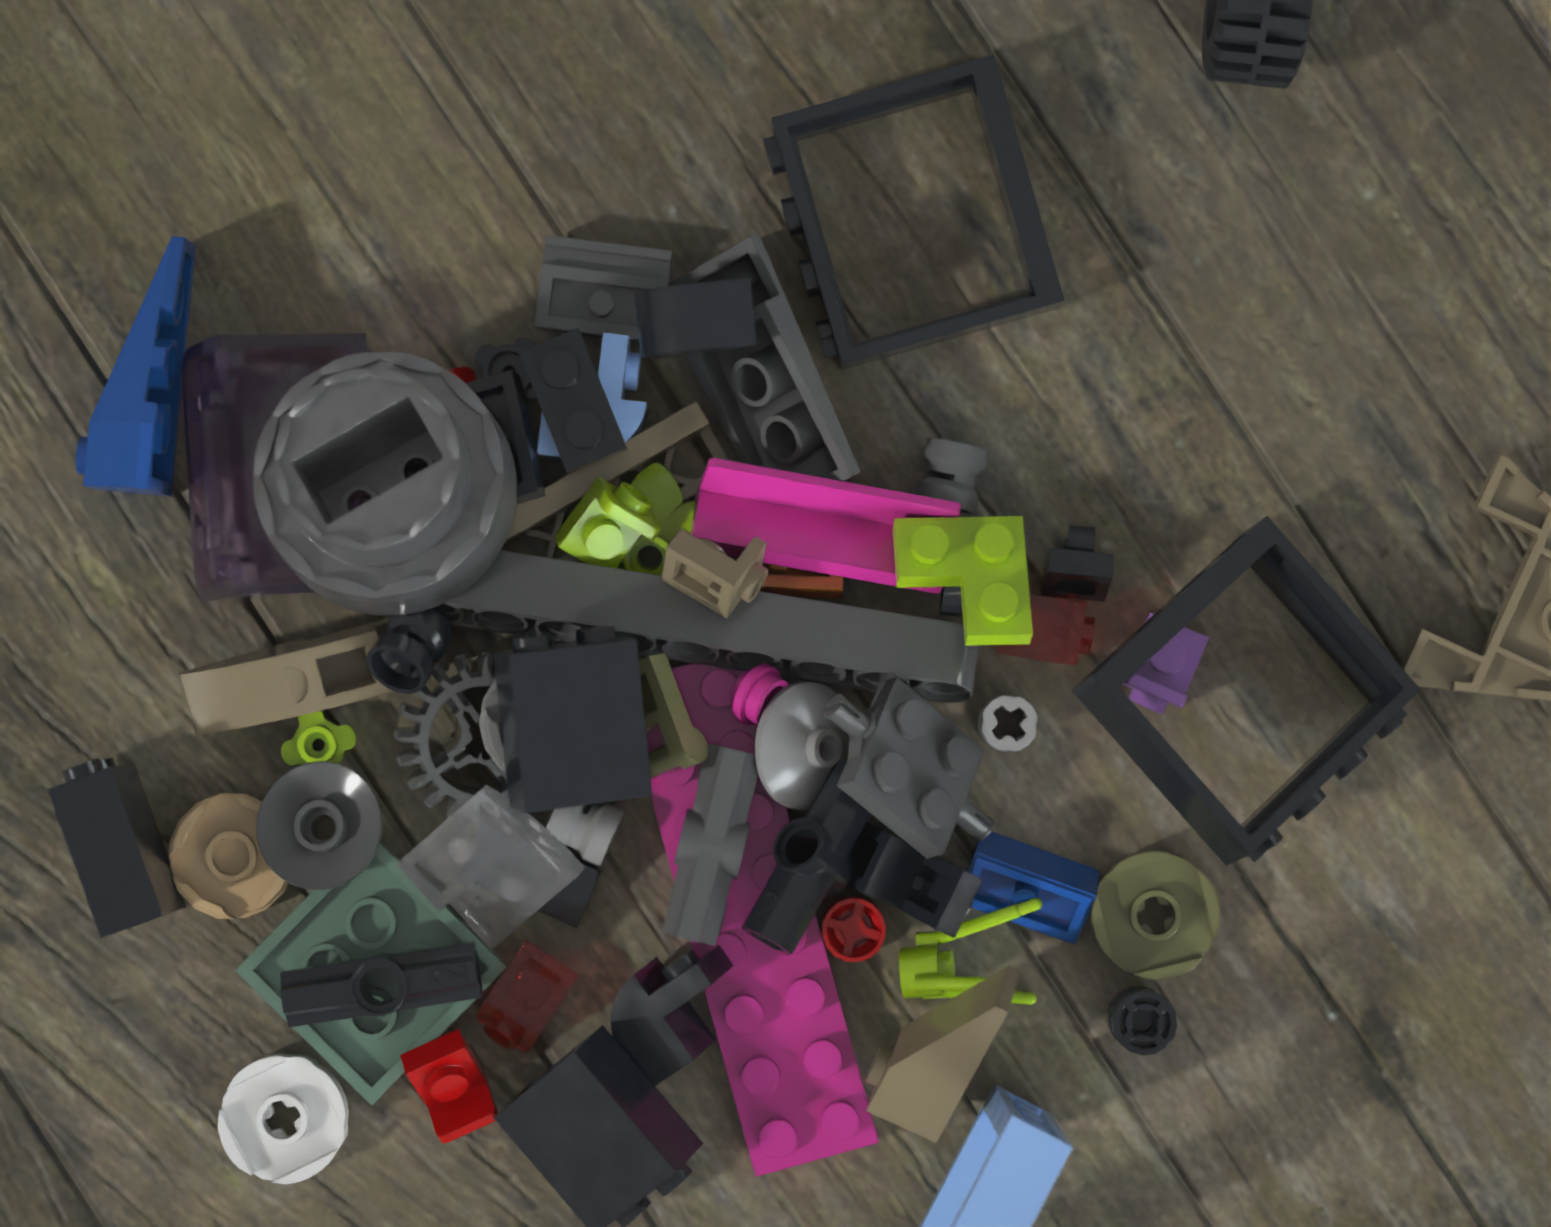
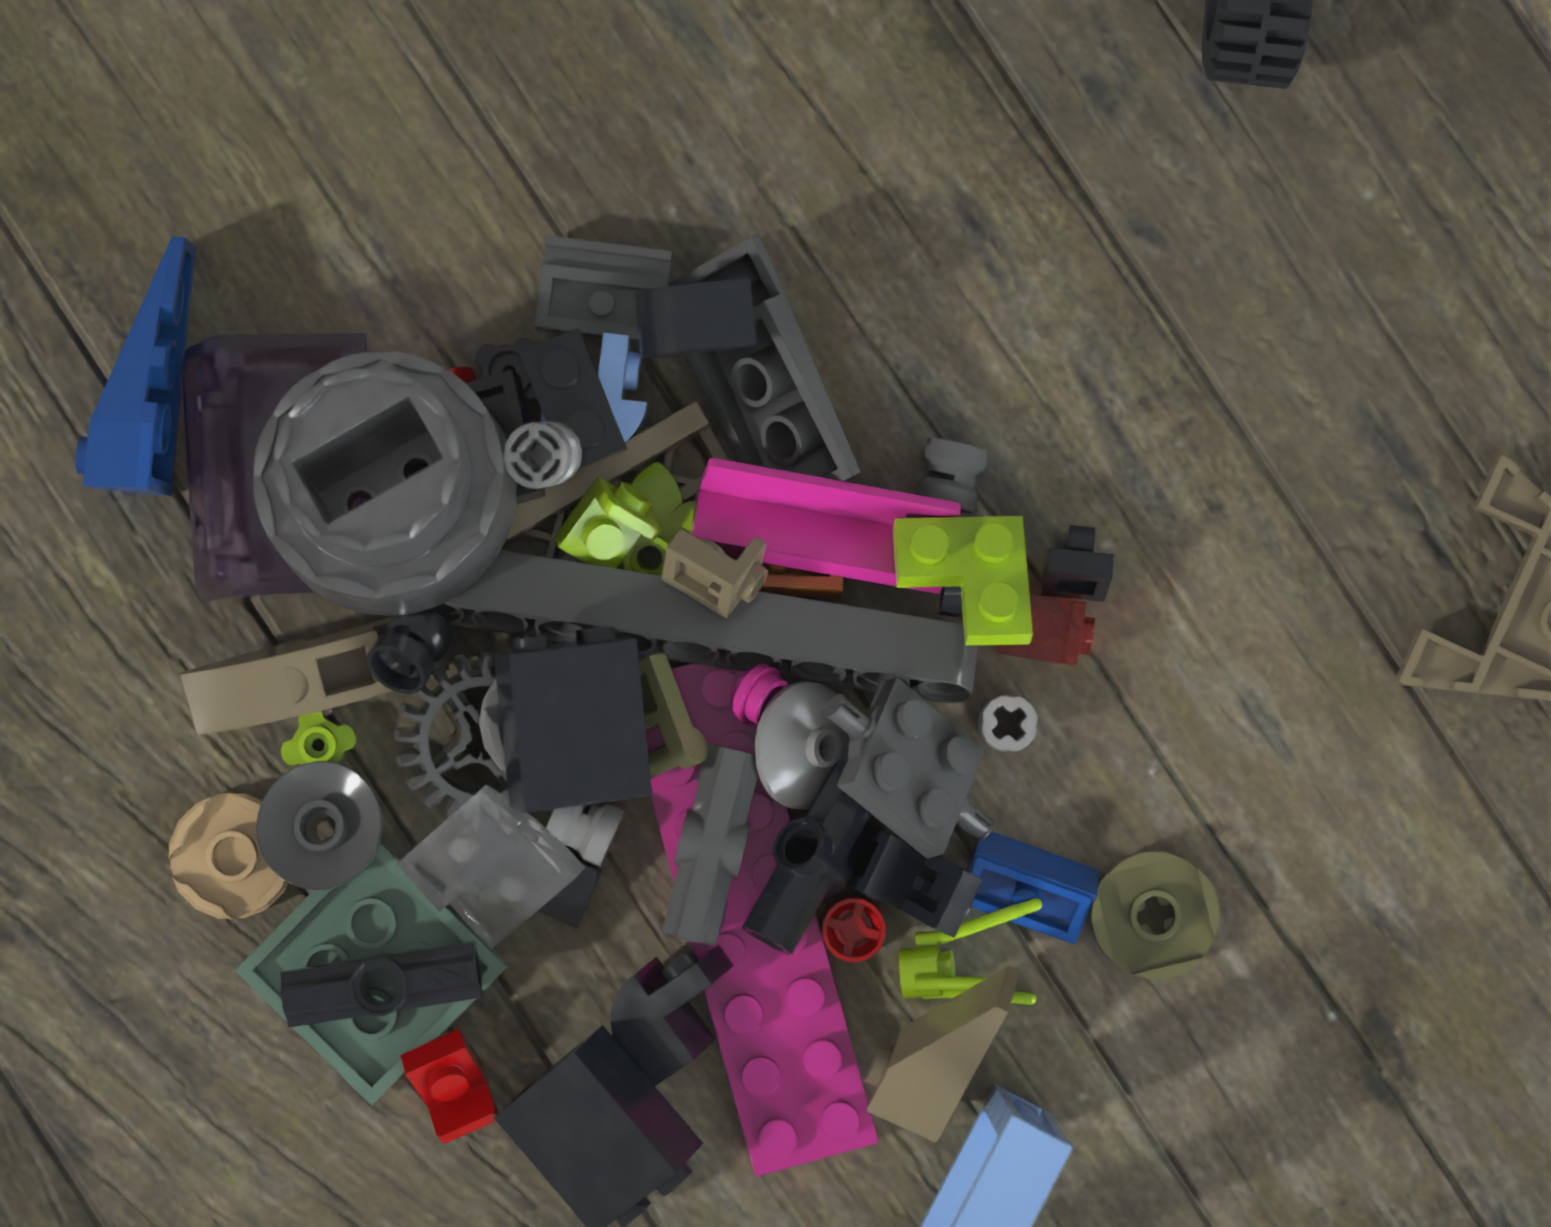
(115, 845): black brick -> none
(271, 1153): white plate -> none
(525, 998): clear red bracket -> none
(556, 454): none -> light grey wheel
(984, 83): black window -> none
(1134, 1011): black wheel -> none
(1167, 673): medium lavender bracket -> none
(1332, 627): black window -> none

